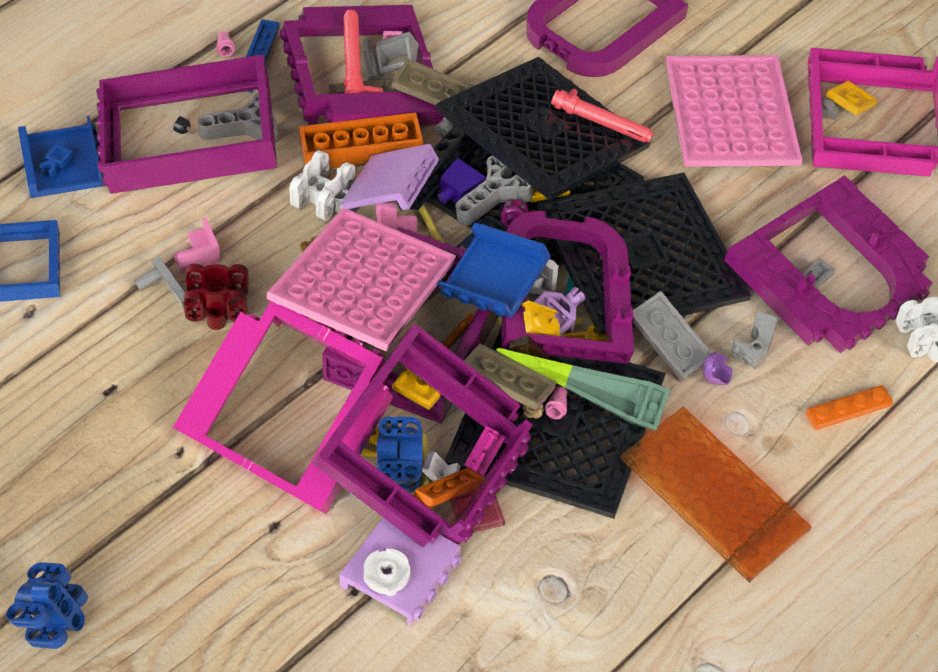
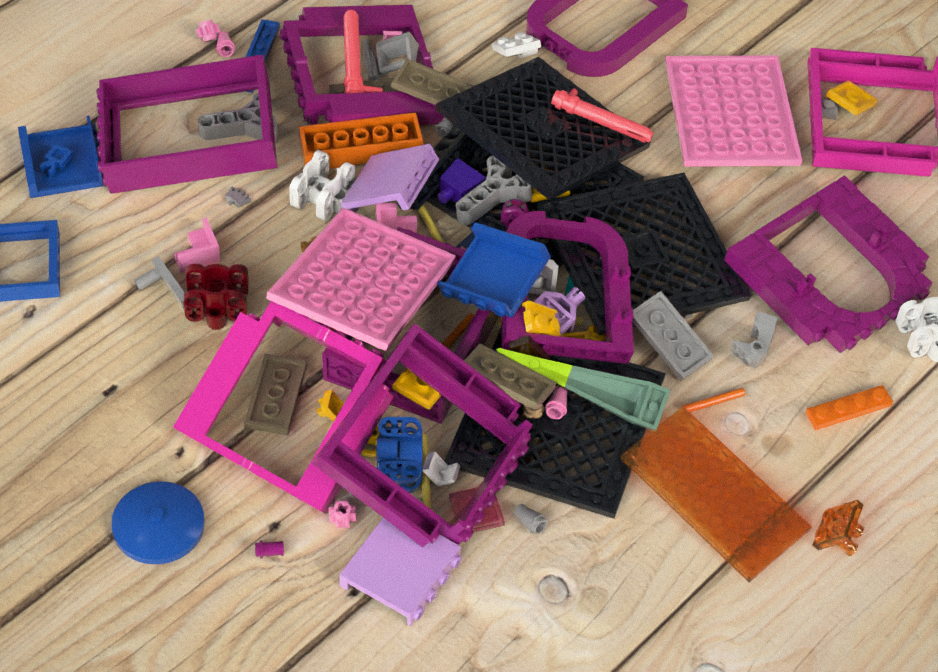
(51, 603): blue piece -> none
(158, 522): none -> blue dish
(181, 125): black hinge -> none
(208, 30): none -> bright pink gear
(237, 197): none -> light grey piece
(269, 549): none -> magenta pin
(275, 394): none -> dark tan plate
(330, 405): none -> yellow tile
(342, 514): none -> bright pink gear
(384, 583): white plate -> none
(448, 487): orange plate -> none
(484, 450): dark pink hinge -> none
(521, 44): none -> white plate
(532, 520): none -> light grey cone
(715, 400): none -> orange bar
(716, 370): medium lavender hair -> none
(821, 271): light grey plate -> none
(839, 526): none -> clear orange plate

